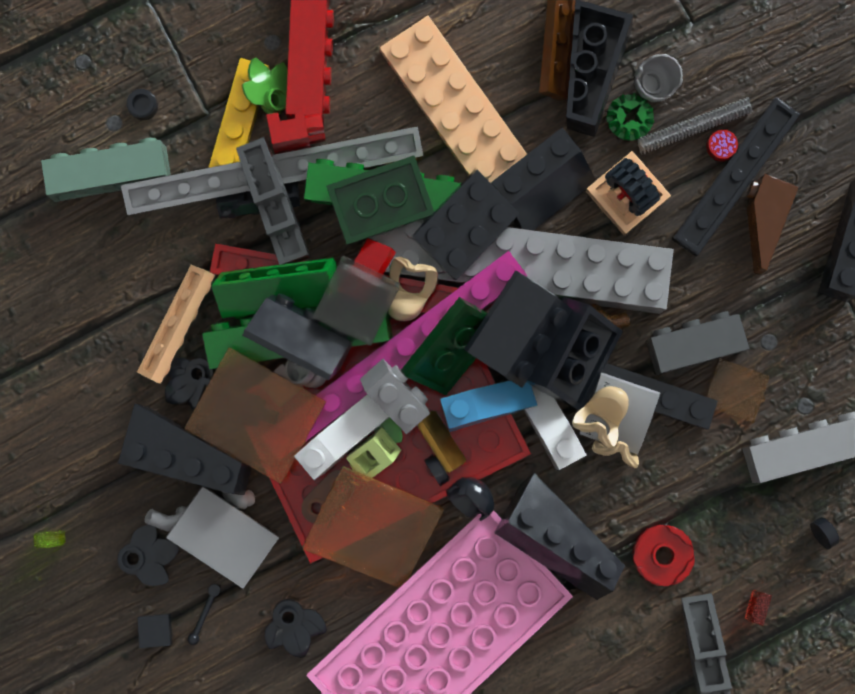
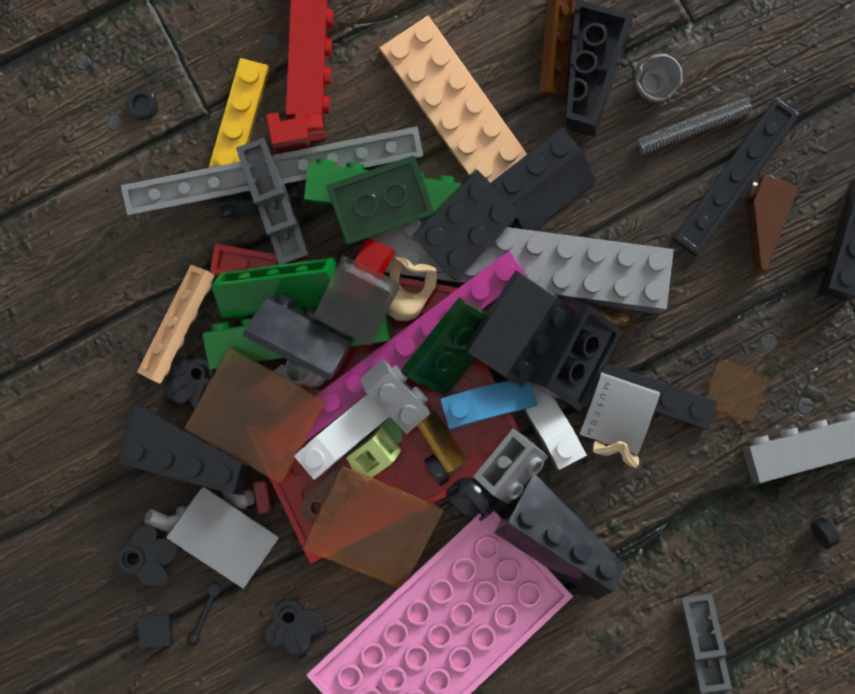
(49, 539): clear neon green tile -> none
(104, 170): sand green brick -> none
(263, 497): none -> dark red tile
(267, 85): bright green plate -> none
(510, 466): none -> light grey brick
(611, 406): tan piece -> none
(628, 193): plate -> none
(633, 129): green gear -> none
(645, 555): red tile -> none
(697, 342): dark grey brick -> none
(722, 145): red tile -> none
(758, 607): clear red tile -> none

